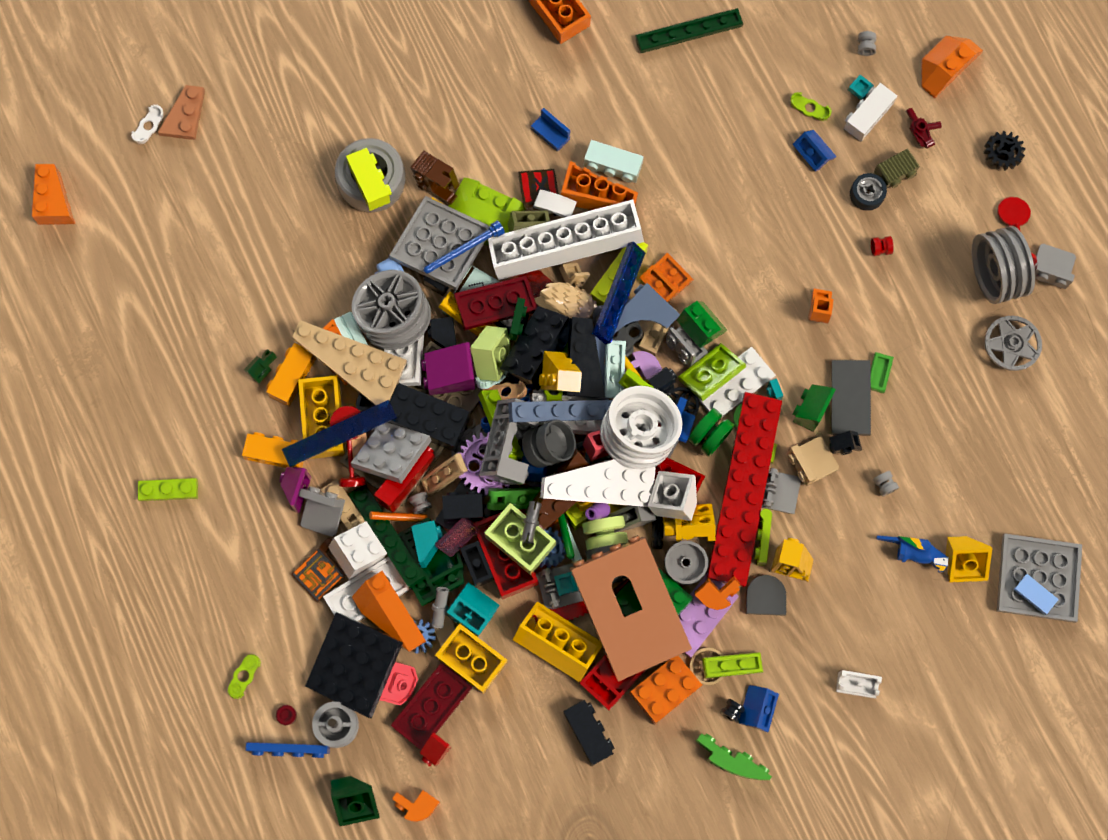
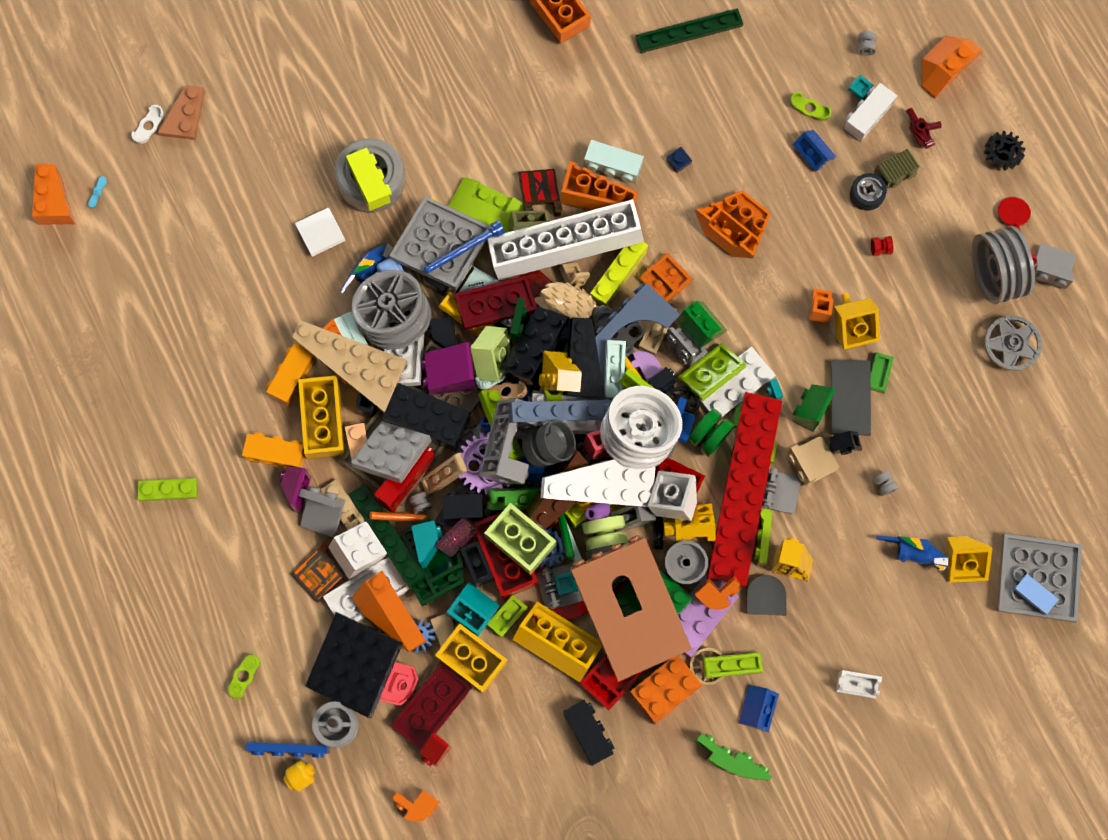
(102, 181): none -> medium azure piece
(259, 367): dark green plate -> none
(286, 715): dark red tile -> none
(299, 776): none -> yellow head
(320, 232): none -> white slope
(339, 433): clear blue plate -> none
(340, 415): red piece -> none
(353, 801): dark green slope -> none
(367, 264): none -> blue animal
(435, 177): reddish brown piece -> none
(440, 607): light grey pin -> none
(507, 616): none -> lime plate
(531, 522): flat silver pin -> none
(551, 130): blue panel -> none
(554, 203): white slope -> none
(619, 293): clear blue plate -> none
(679, 159): none -> dark blue plate
(732, 710): black wheel -> none
(735, 224): none -> orange wedge
(856, 322): none -> yellow piece

